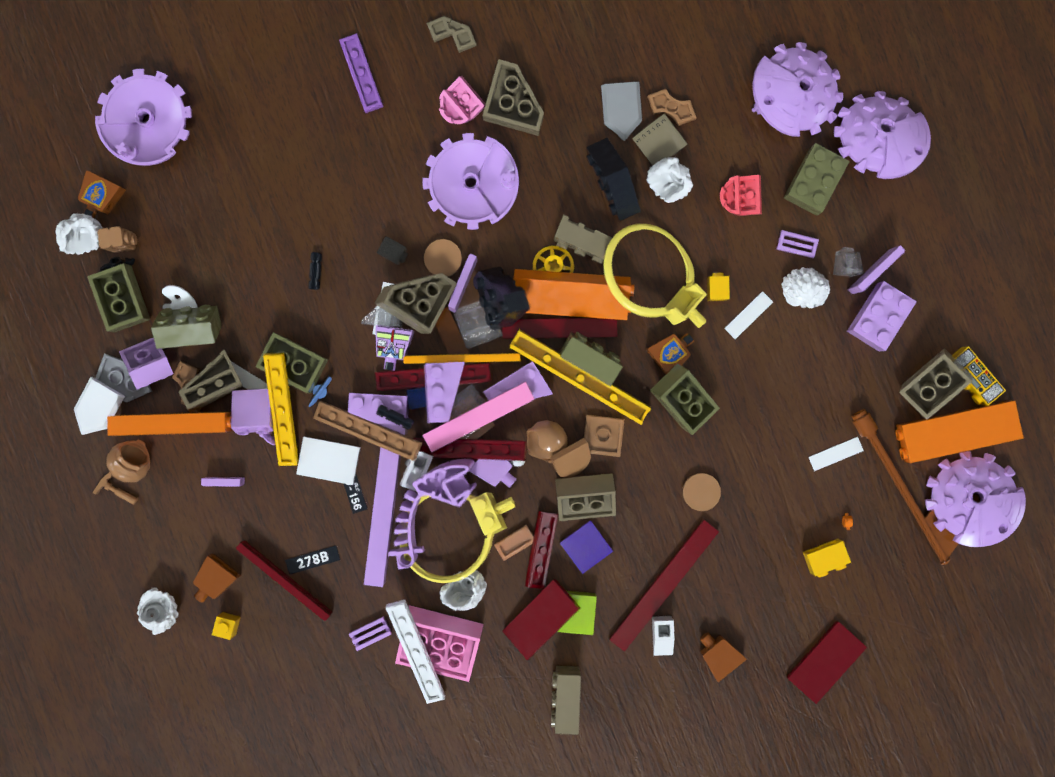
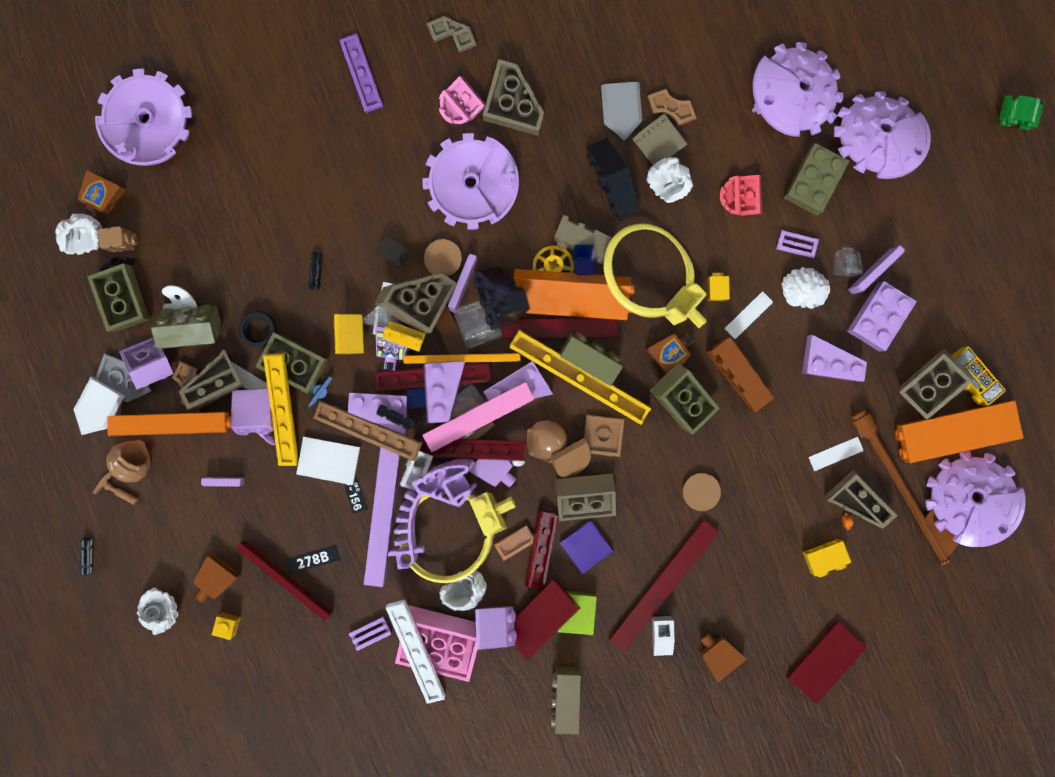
(85, 556): none -> black axle
(243, 328): none -> black tyre
(348, 334): none -> yellow slope
(403, 336): none -> yellow hinge
(495, 627): none -> lavender slope
(585, 259): none -> clear blue brick
(740, 374): none -> dark orange wedge
(830, 361): none -> lavender wedge
(861, 500): none -> dark tan wedge
(1021, 111): none -> green brick

